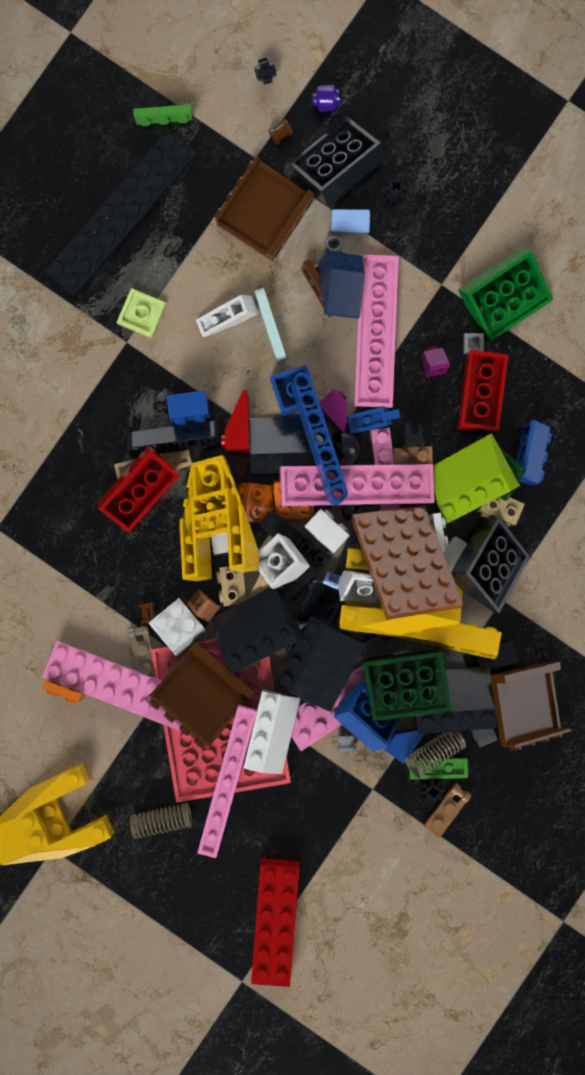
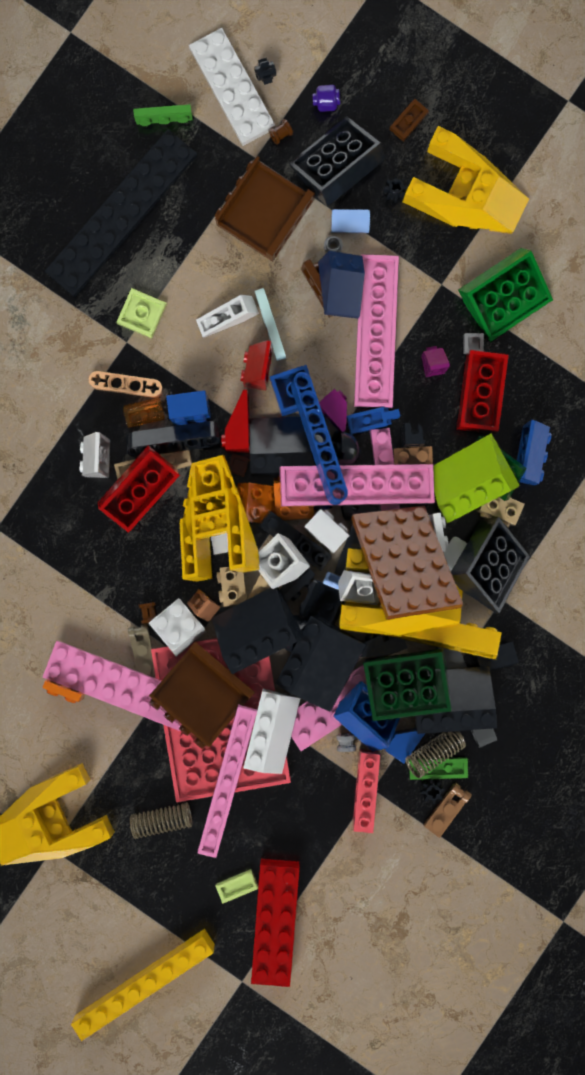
(95, 456): none -> white slope
(125, 386): none -> light nougat beam
(143, 984): none -> yellow brick
(144, 412): none -> clear orange slope
(232, 86): none -> white plate
(237, 886): none -> yellowish green tile
(257, 366): none -> red slope
(366, 791): none -> coral brick
(409, 120): none -> reddish brown plate
(479, 194): none -> yellow wedge
(527, 705): panel -> none

